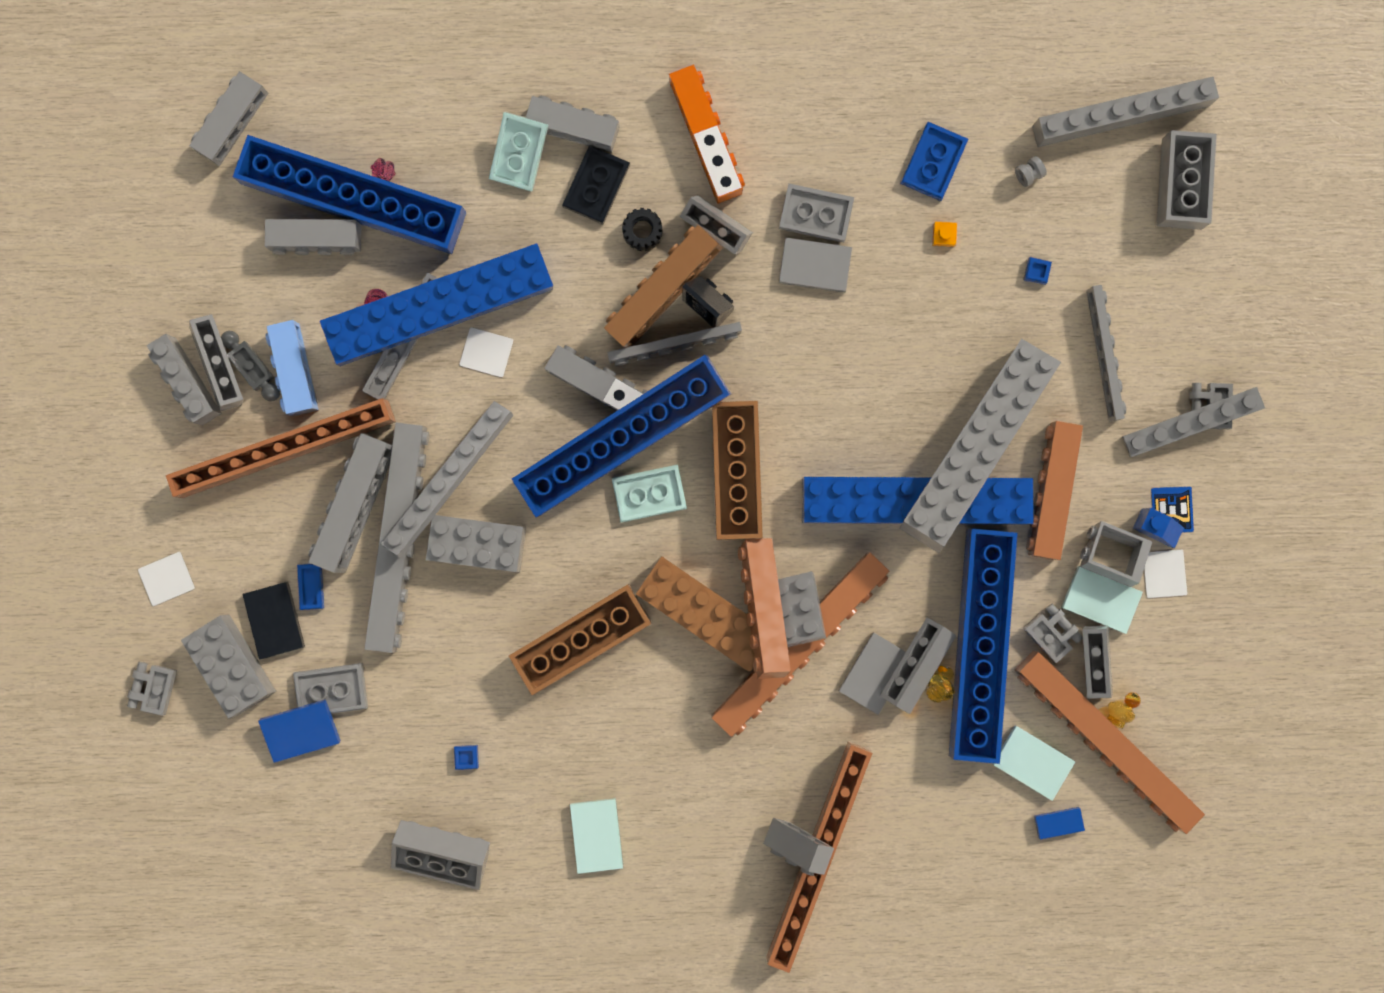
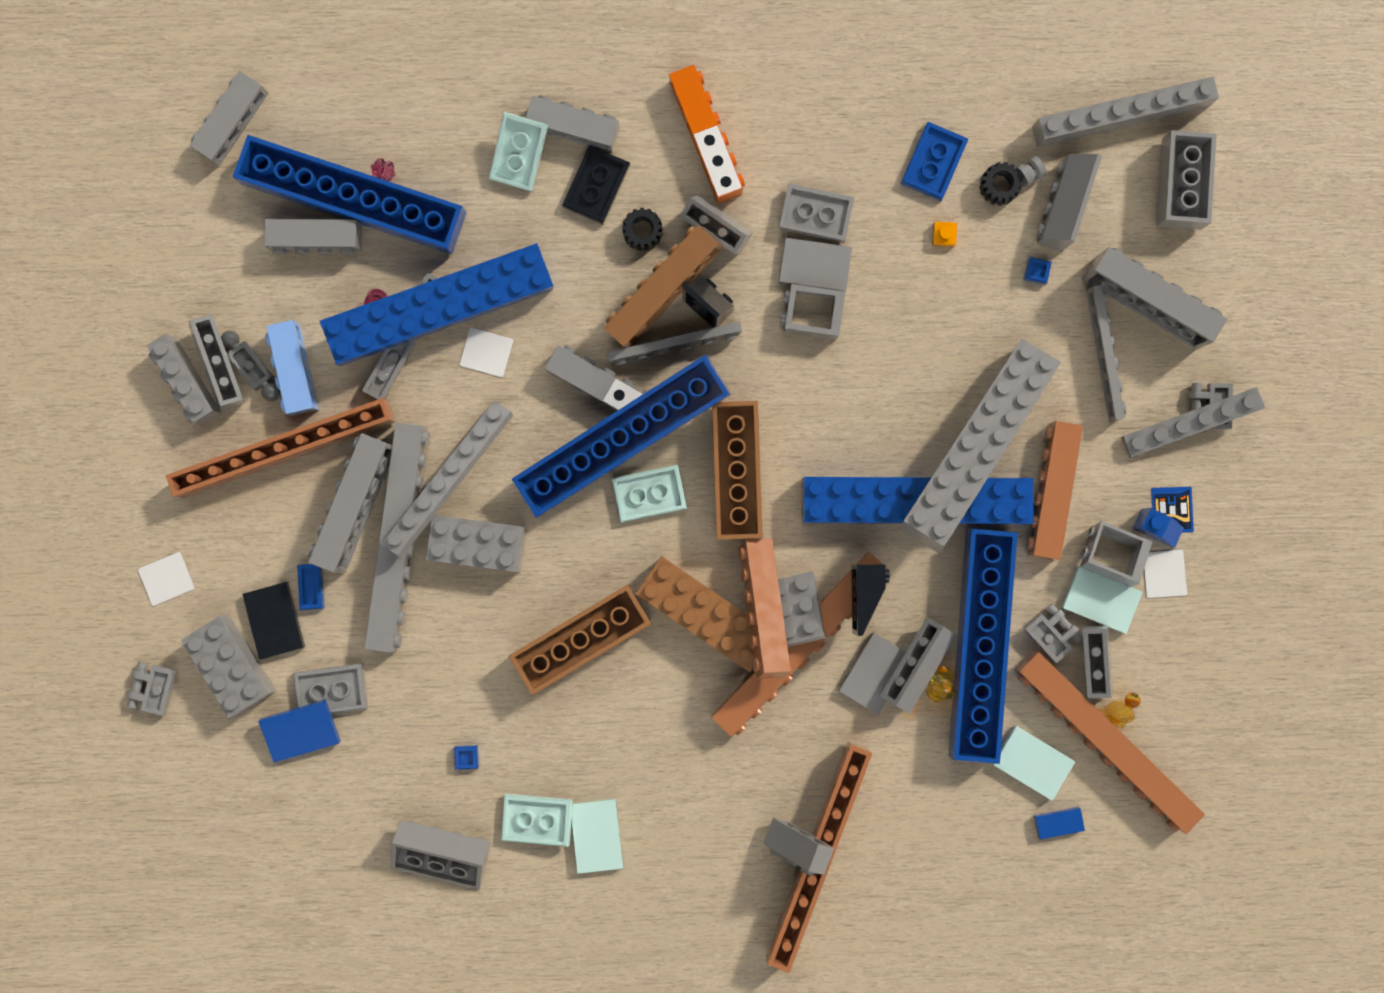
(537, 820): none -> light aqua tile
(836, 314): none -> light grey window
(867, 589): none -> black slope
(1010, 174): none -> black tyre
(1068, 200): none -> light grey slope
(1155, 298): none -> light grey brick

